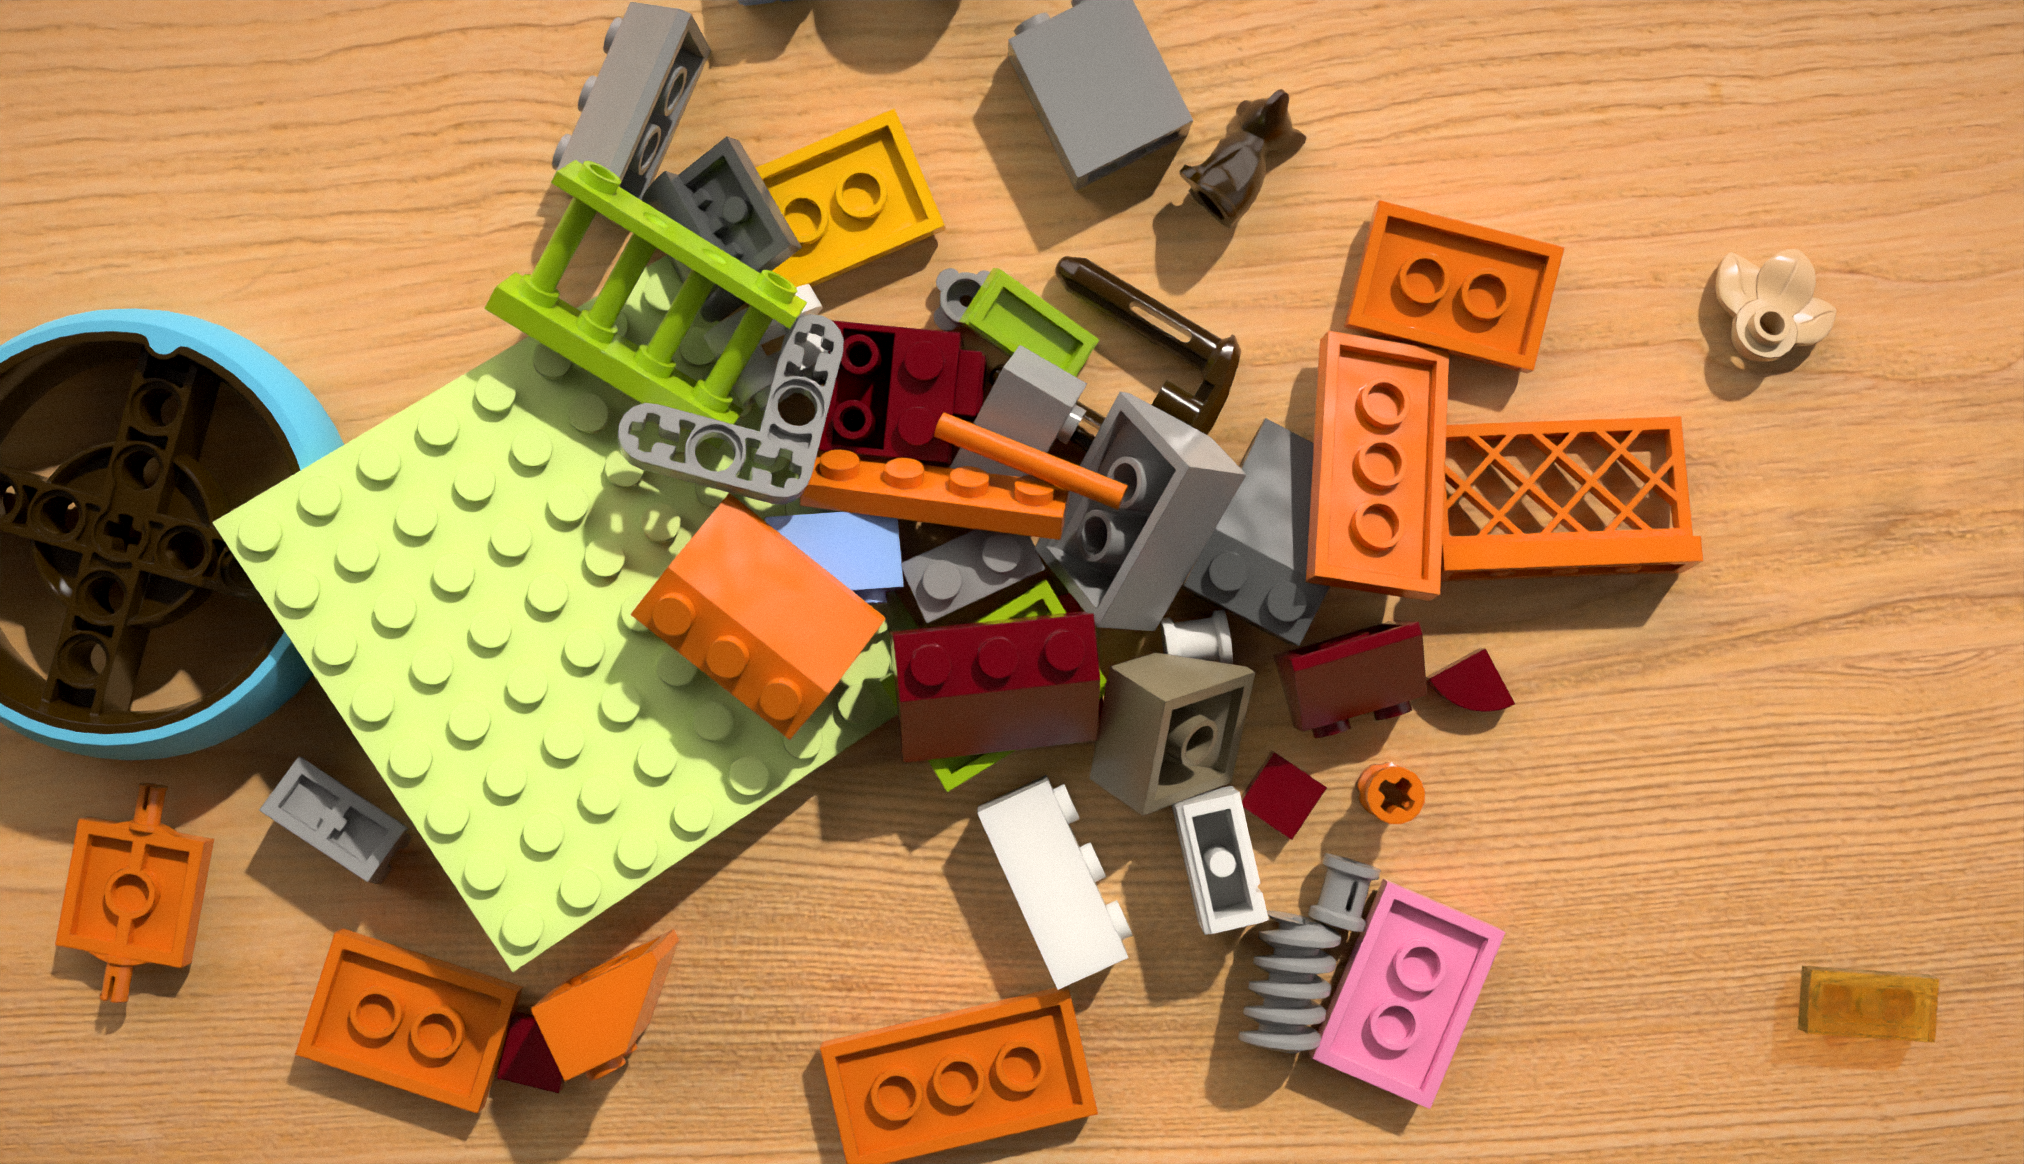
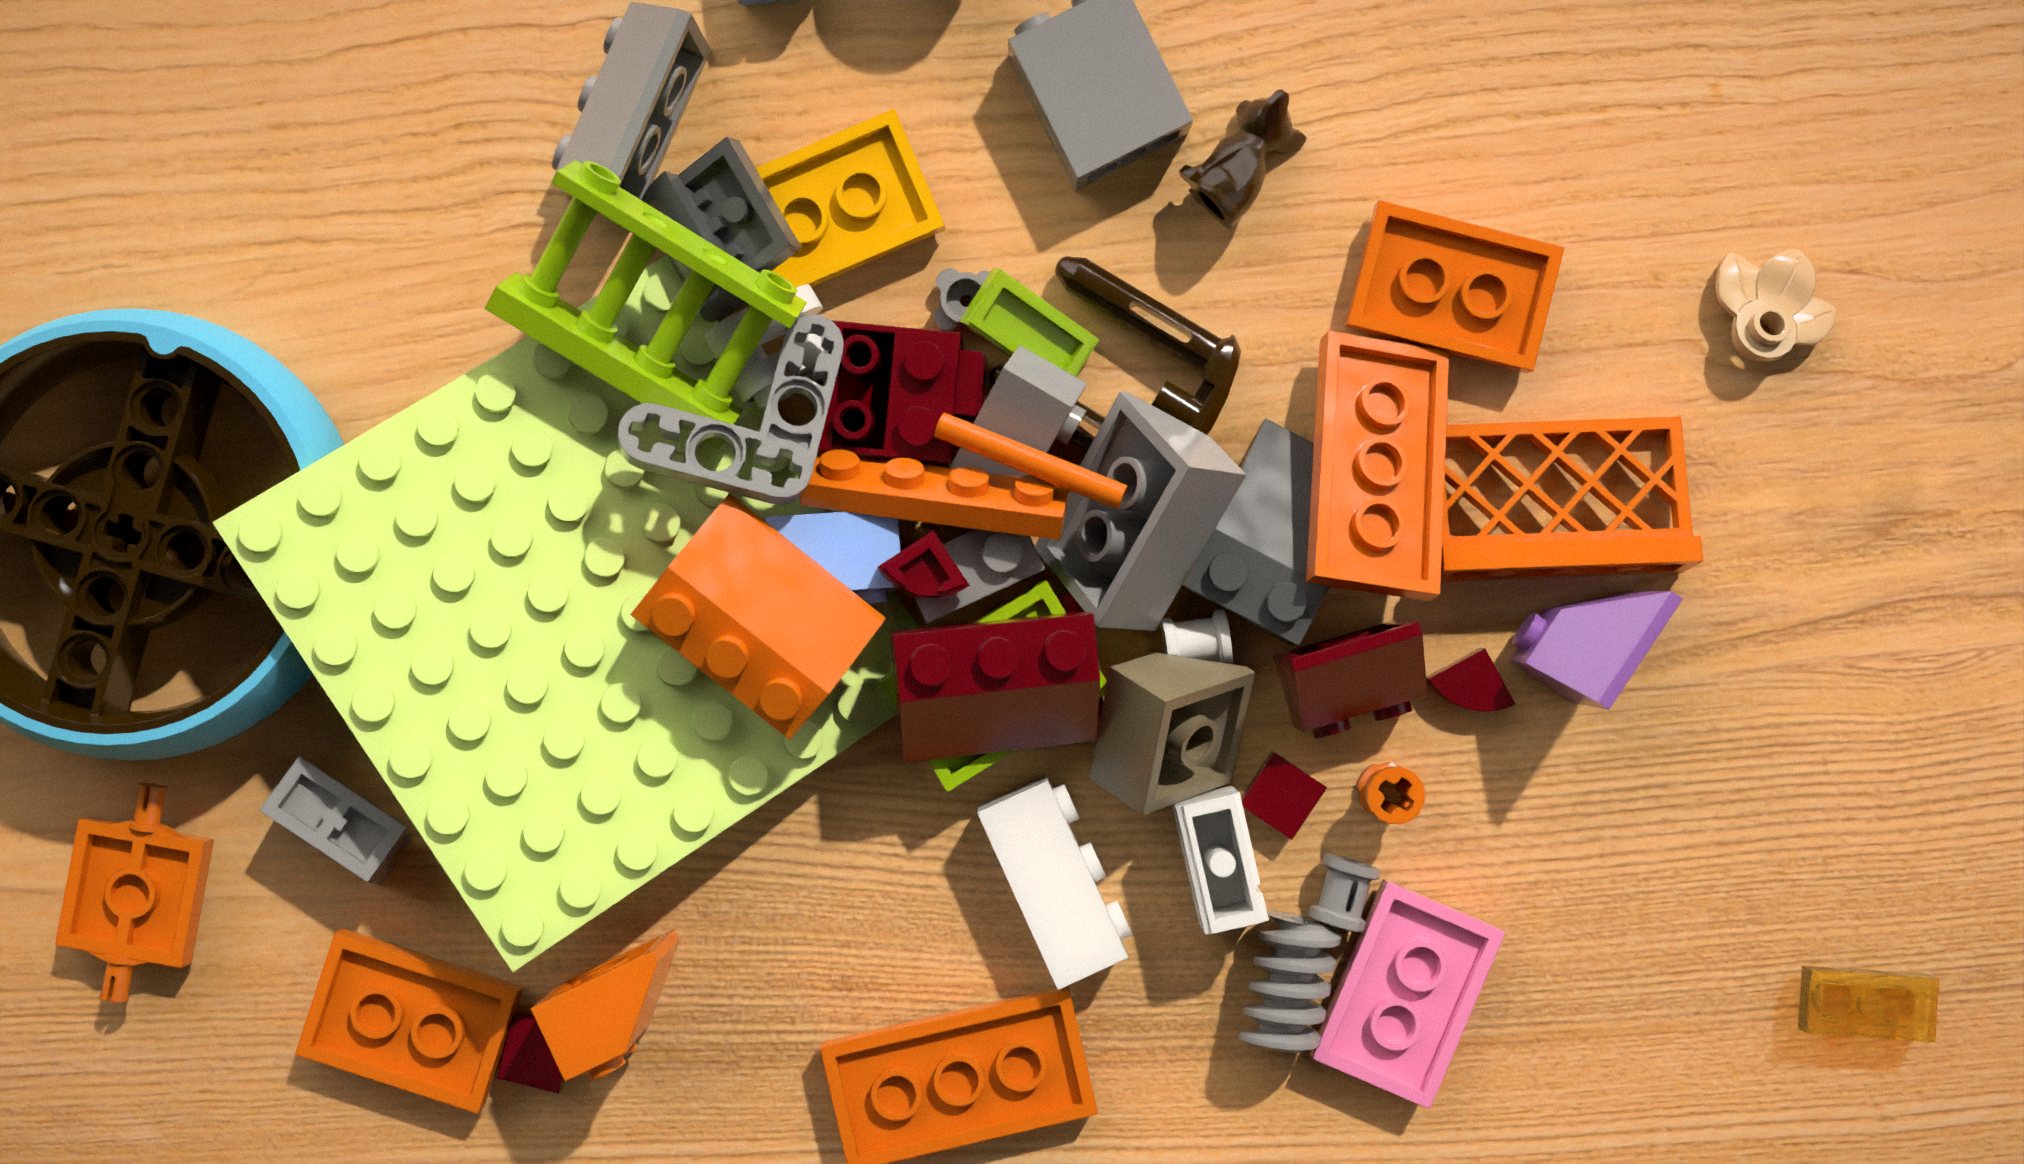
(924, 569): none -> dark red tile
(1592, 644): none -> slope

